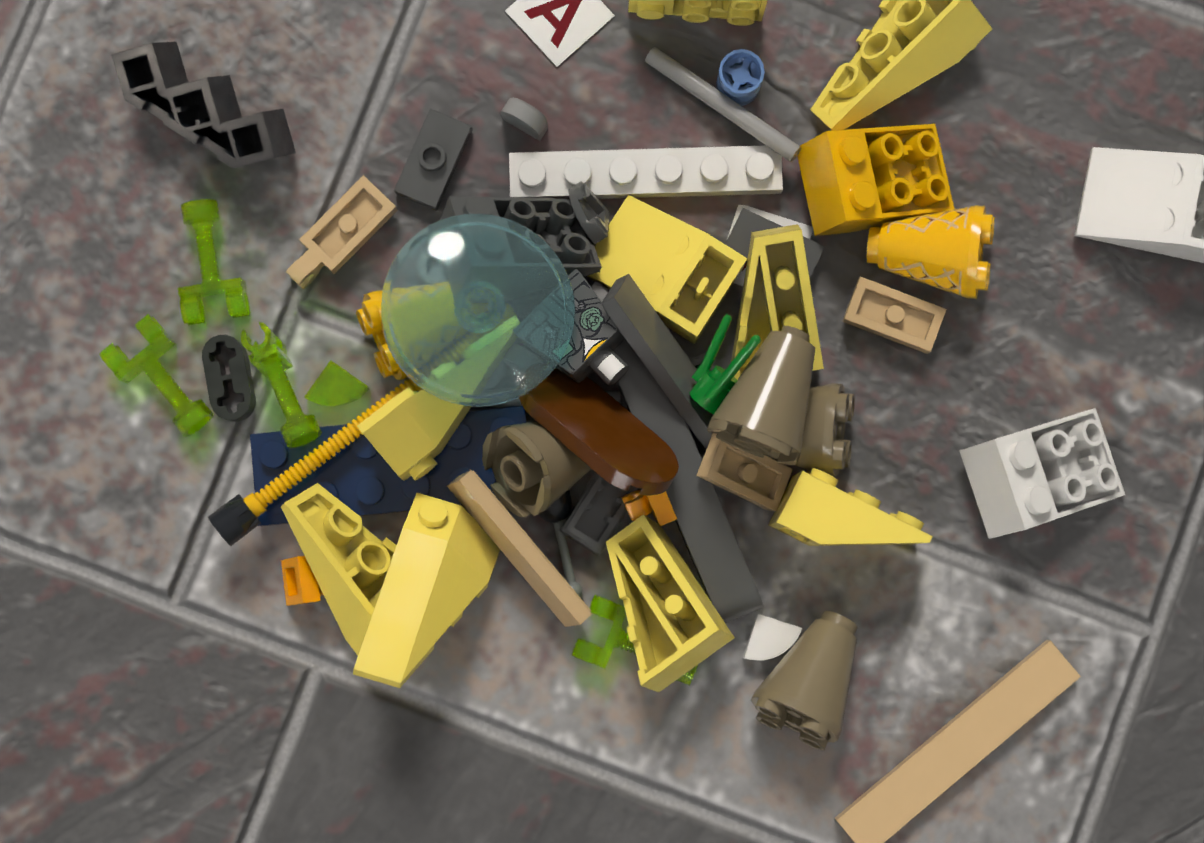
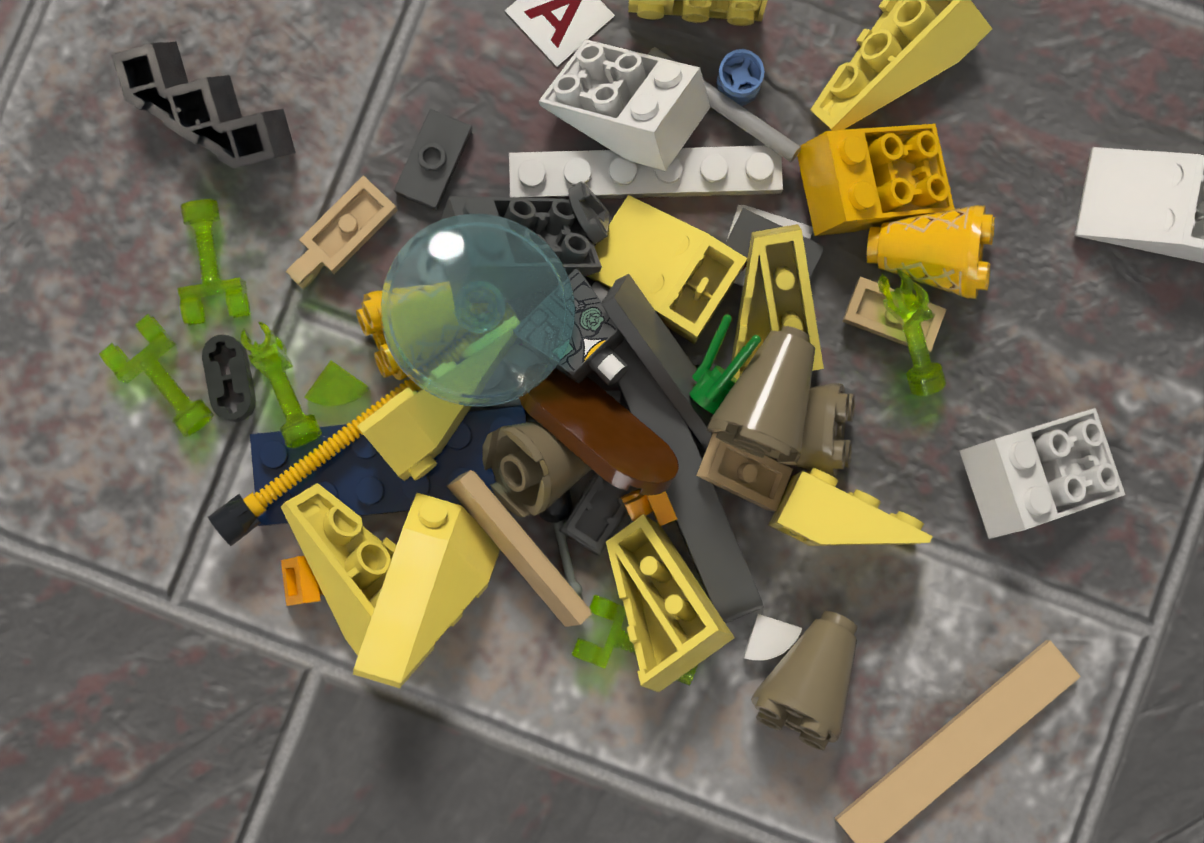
(525, 118): light grey tile -> none
(629, 101): none -> white slope
(924, 376): none -> clear neon green bar

